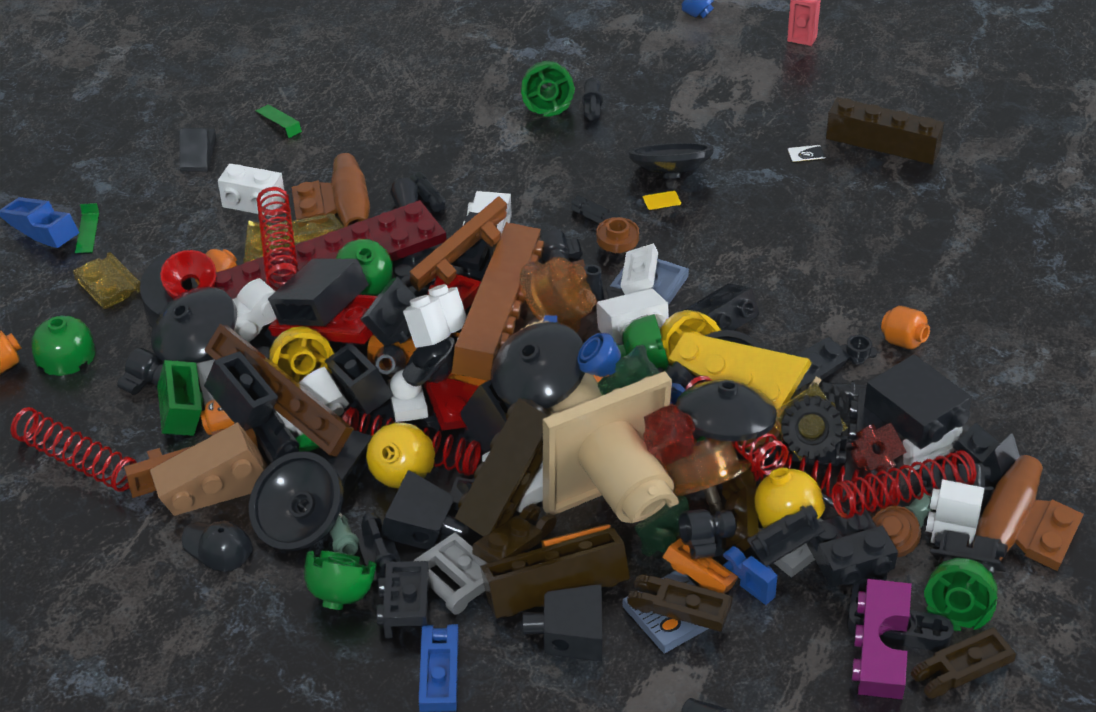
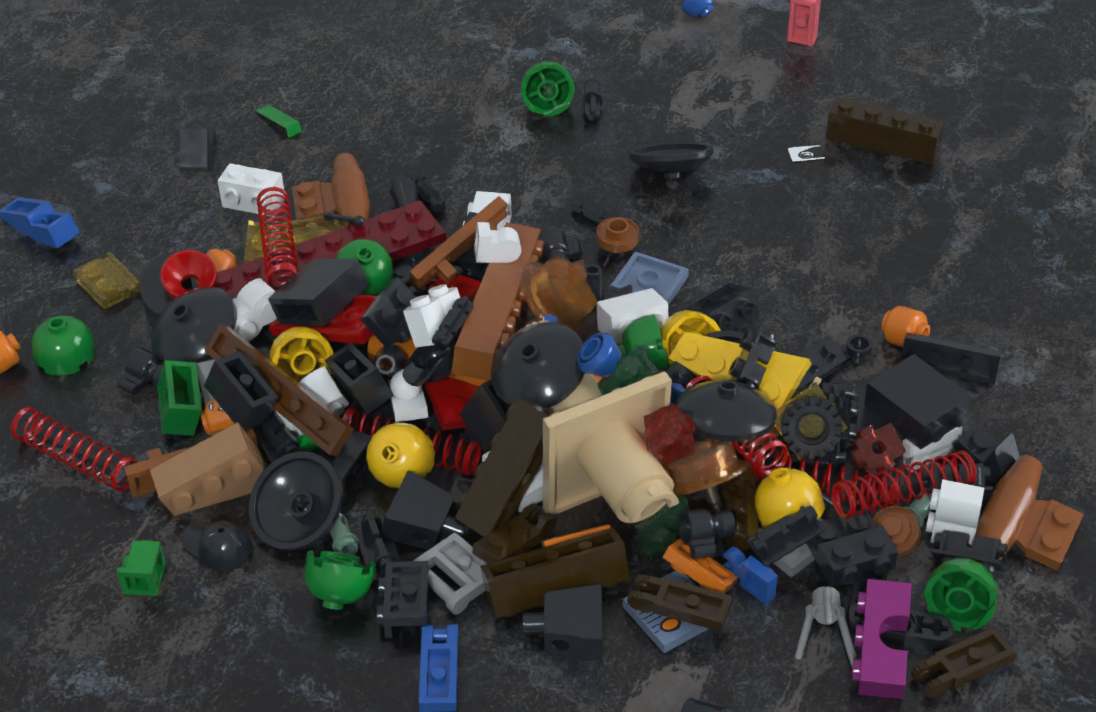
(87, 228): green piece -> none
(142, 569): none -> green brick
(357, 220): none -> black hinge
(452, 322): none -> black axle
(496, 245): none -> white leg
(639, 269): white plate -> none
(661, 200): yellow sticker -> none
(755, 347): none -> black hinge
(826, 610): none -> light grey plant
(954, 357): none -> black plate

